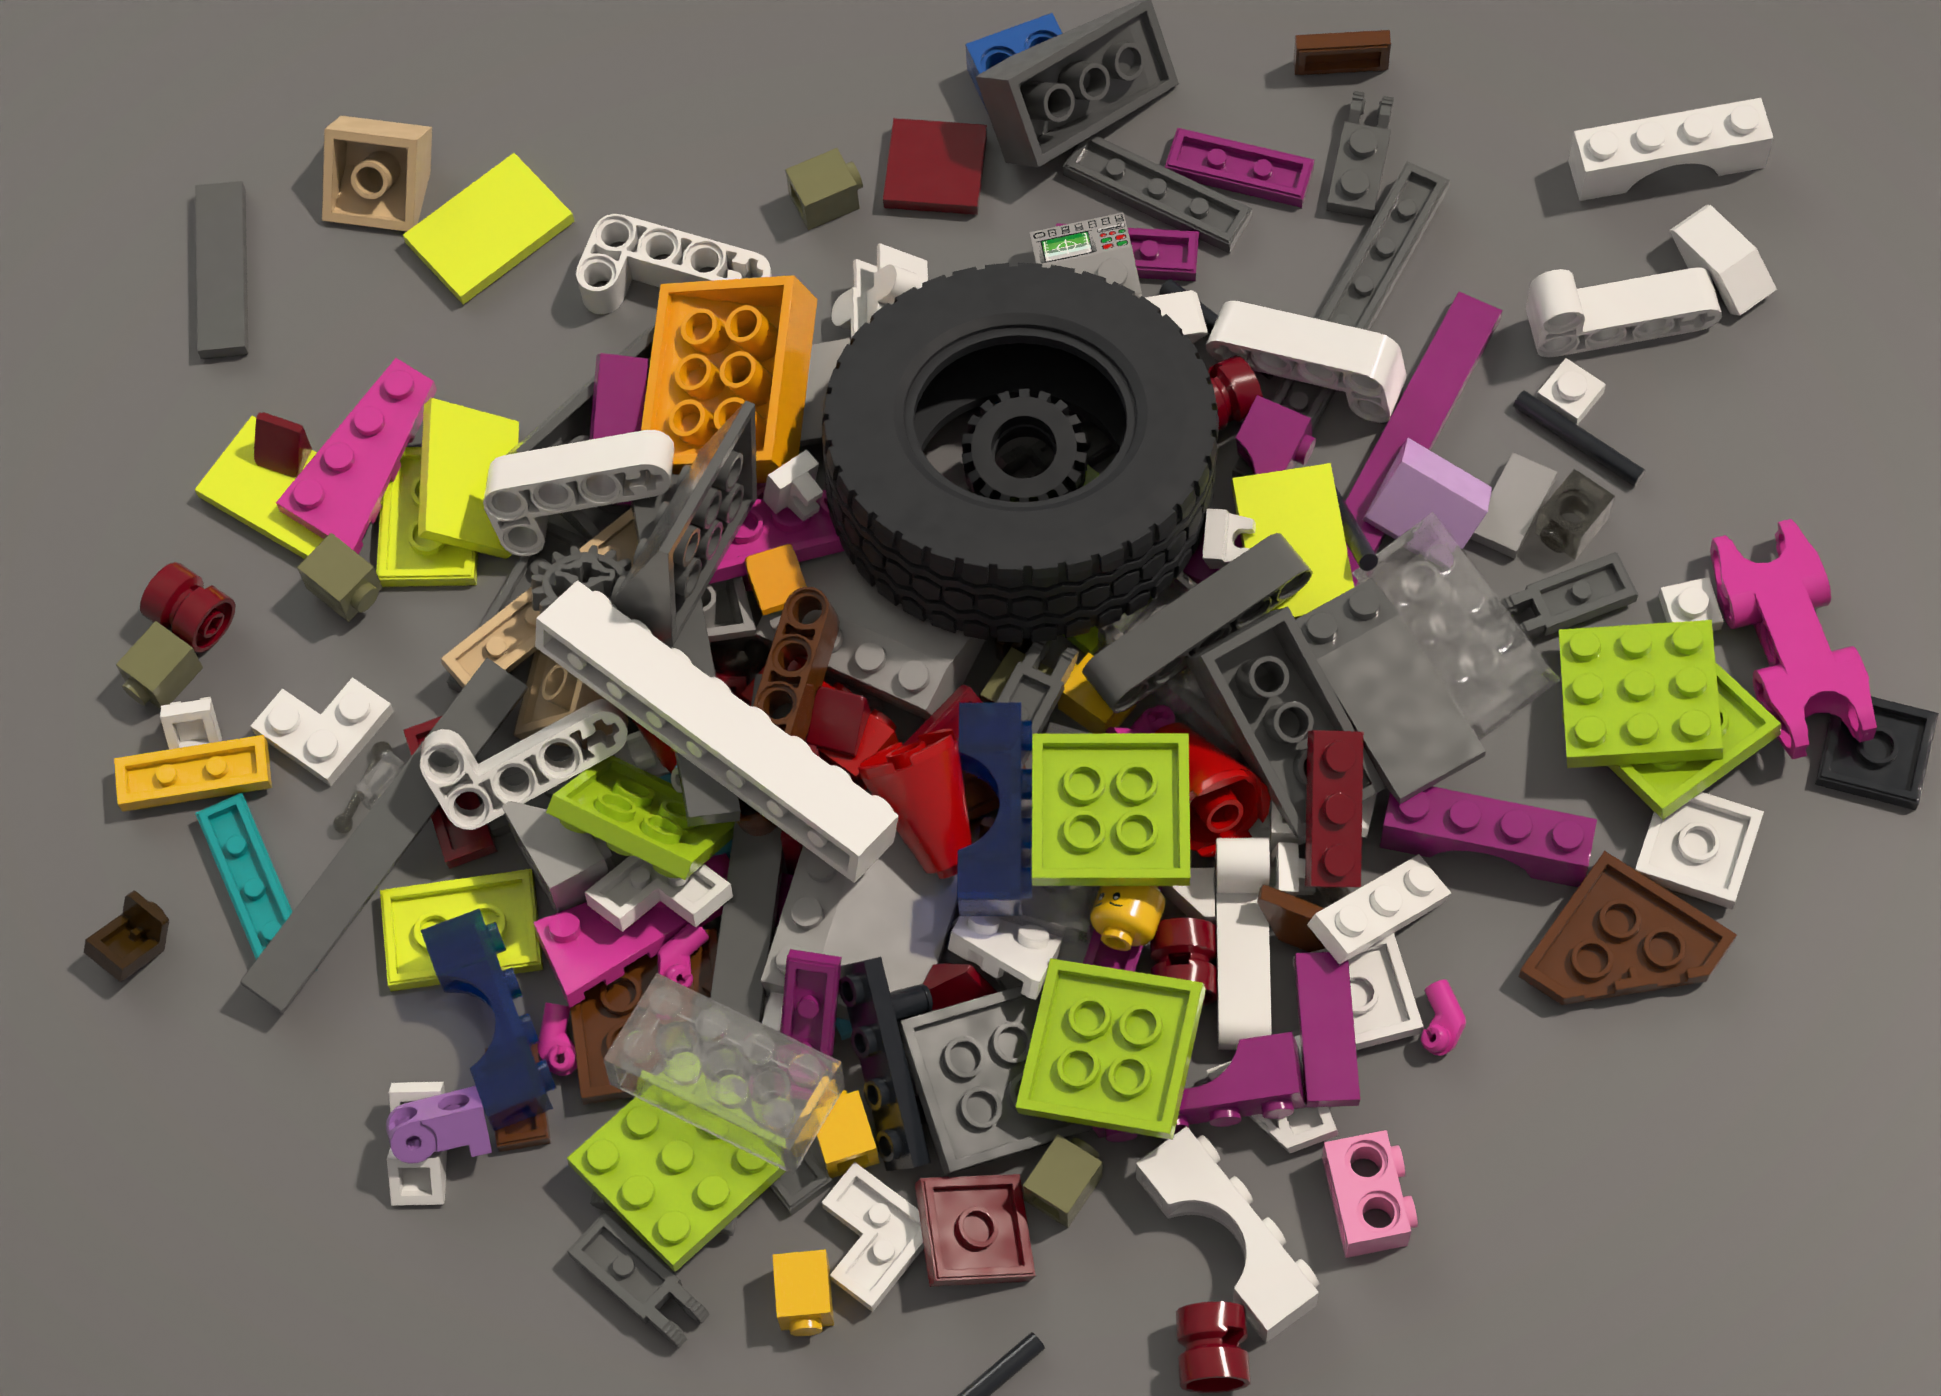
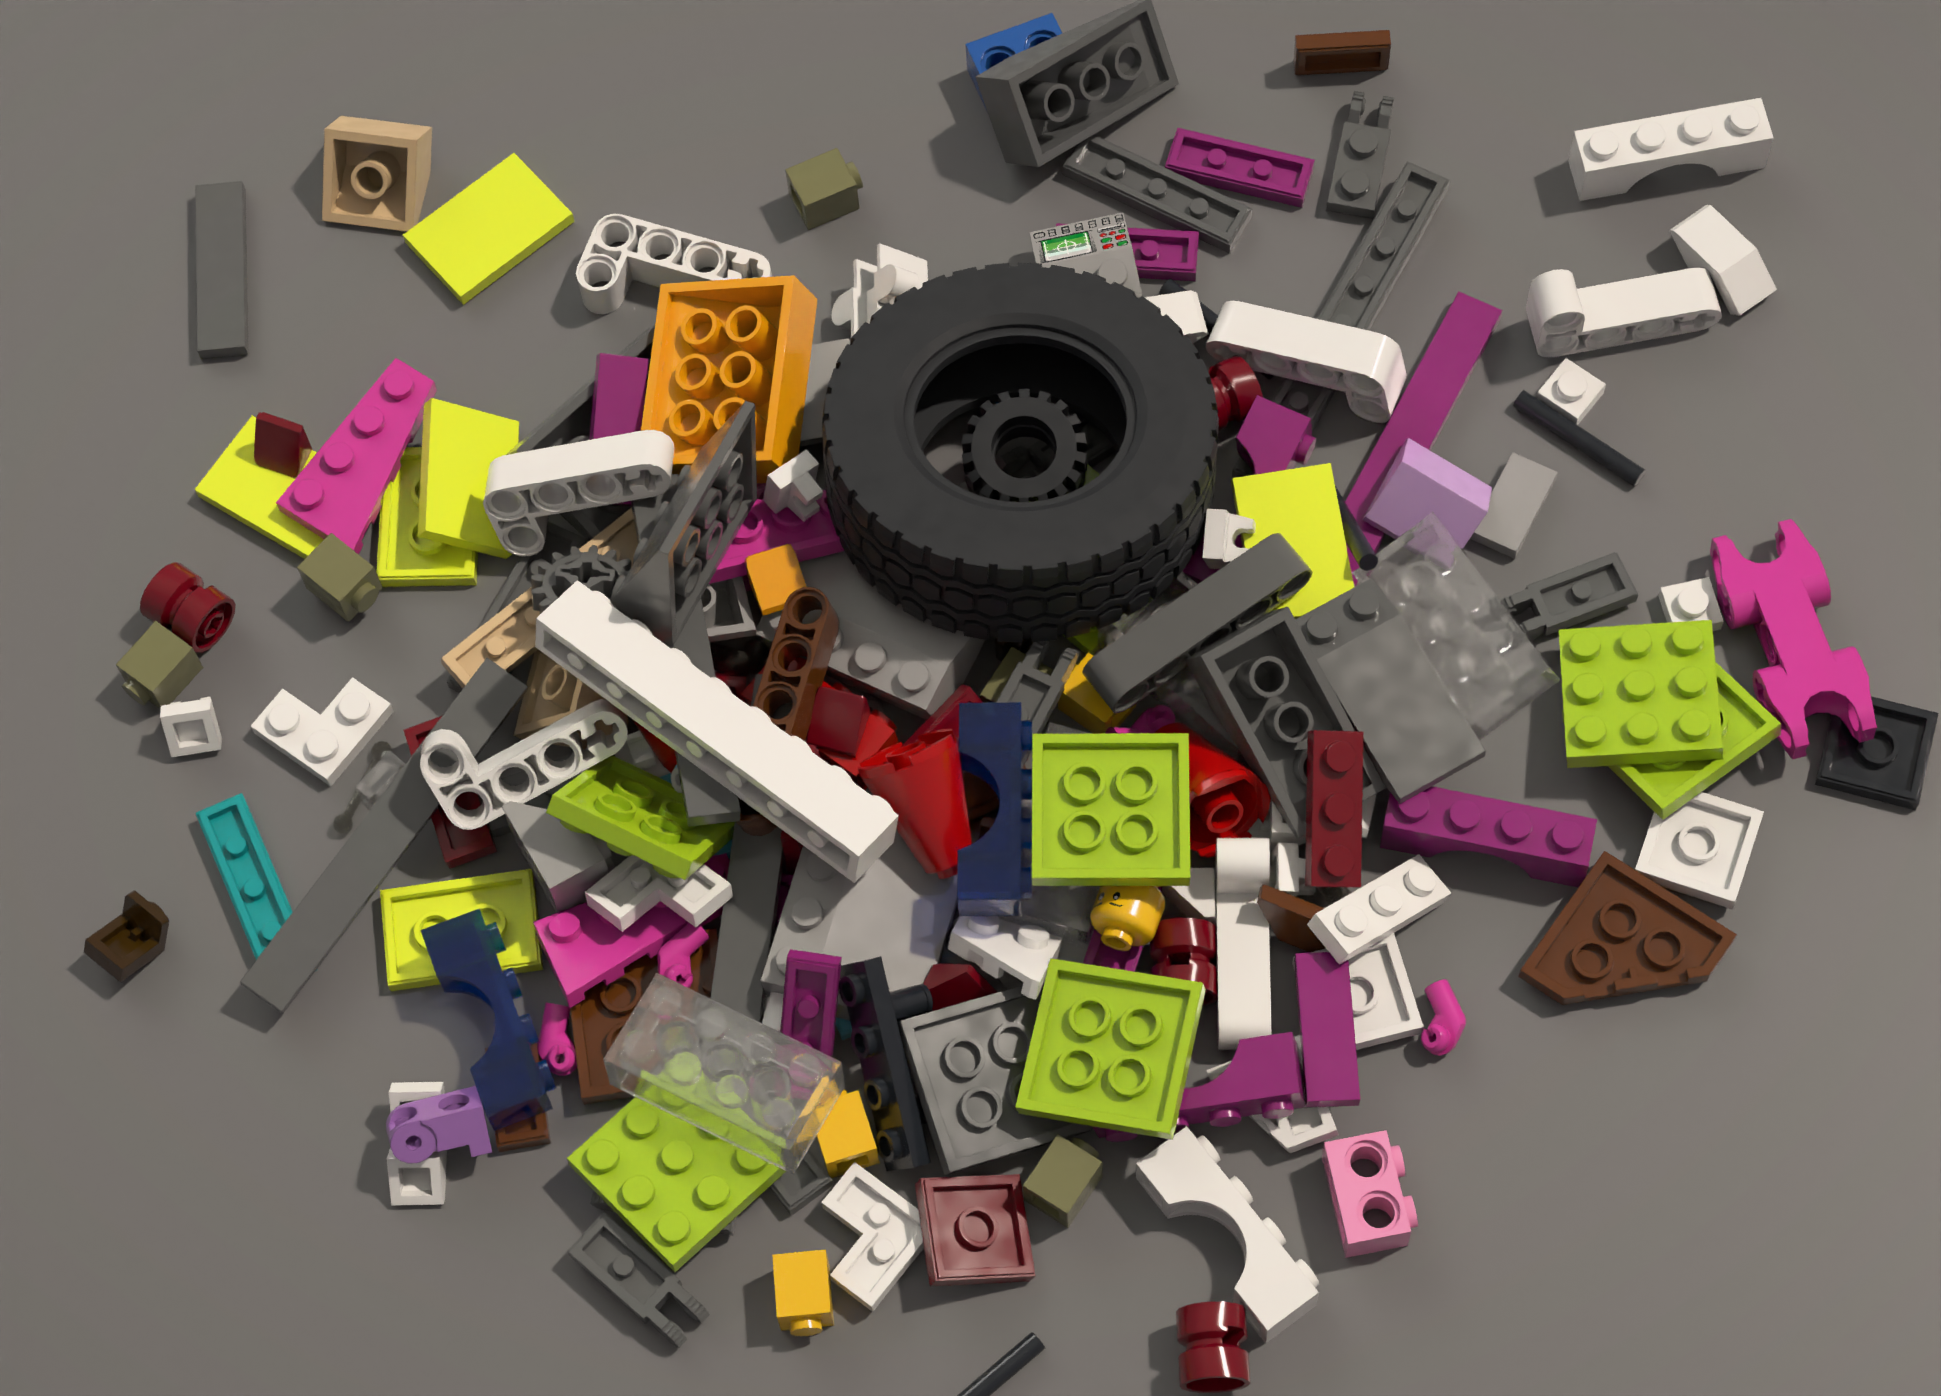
(192, 773): yellow plate -> none
(935, 166): dark red tile -> none
(1575, 496): clear smoke brick -> none

